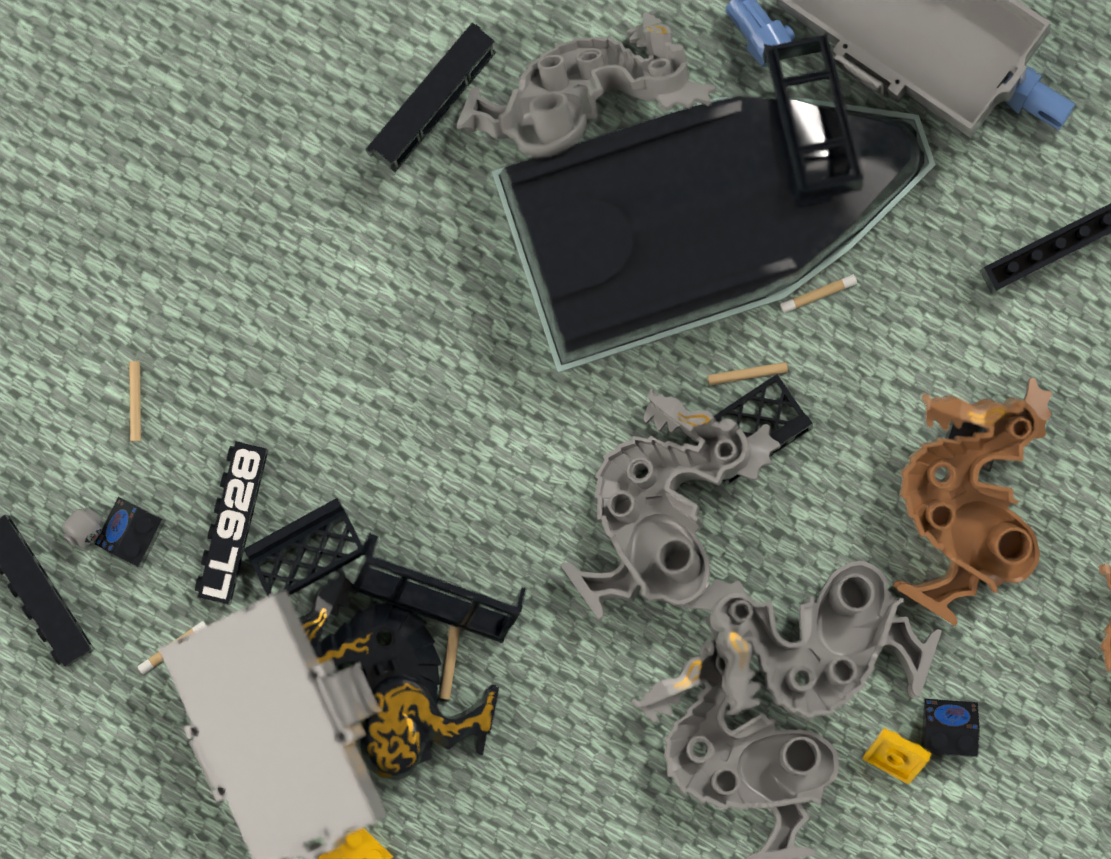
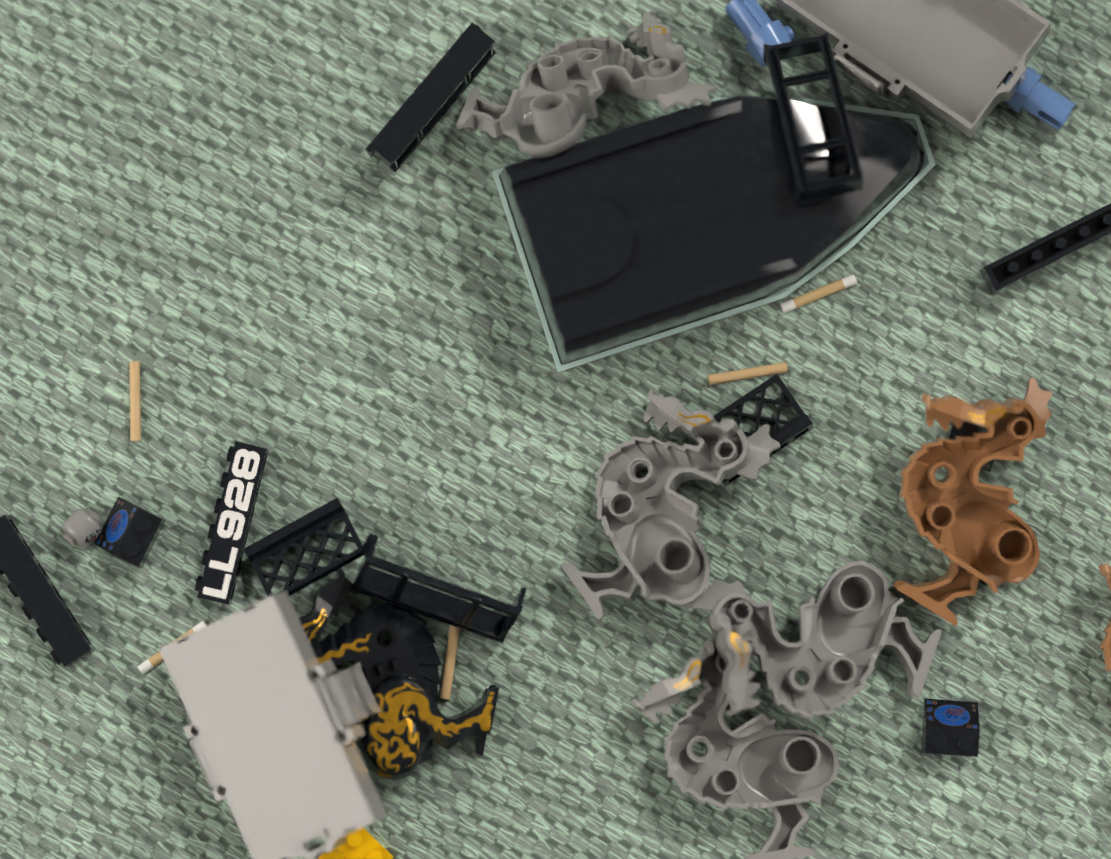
(896, 756): yellow plate -> none

